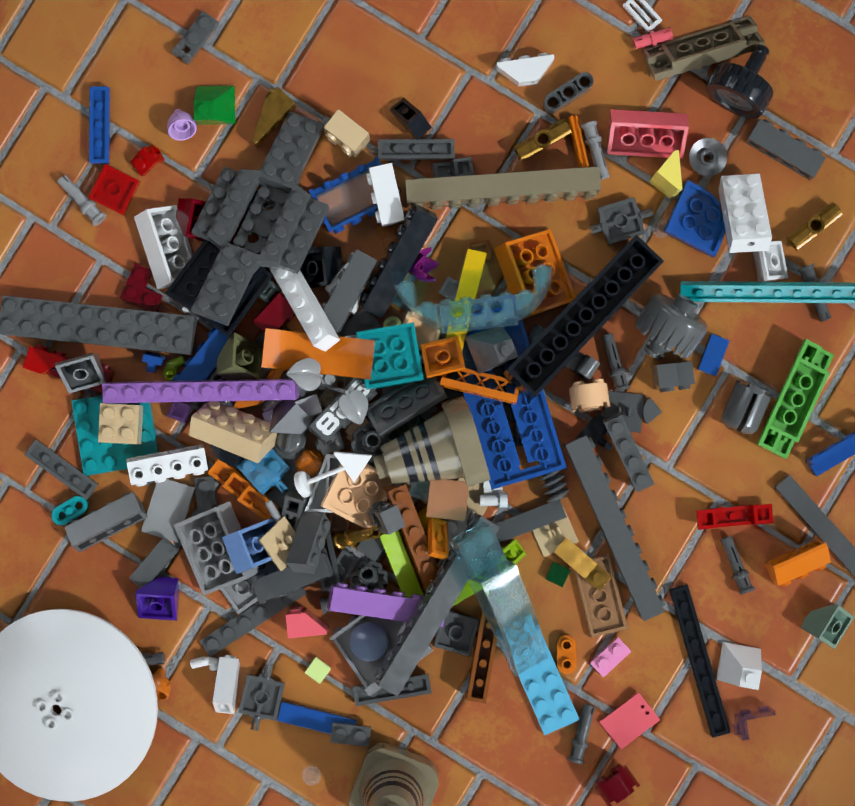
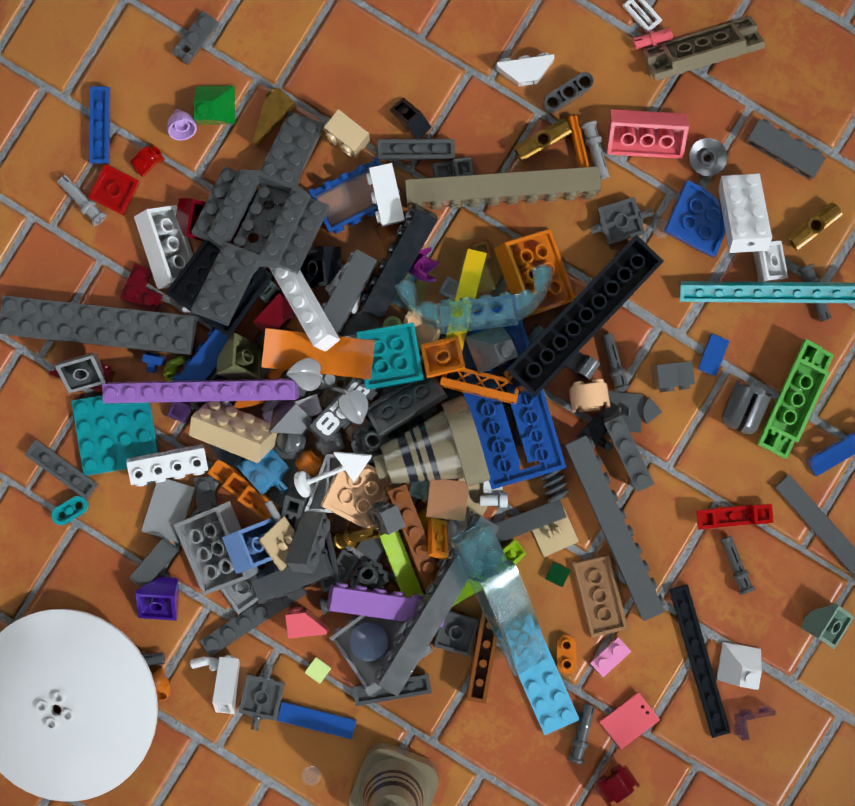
(41, 360): red slope -> none
(105, 522): dark grey brick -> none
(120, 423): tan brick -> none
(350, 734): dark grey plate -> none
(582, 564): pearl gold slope -> none
(668, 176): light yellow slope -> none
(671, 324): dark grey piece -> none
(741, 87): black wheel -> none
(798, 563): orange slope -> none

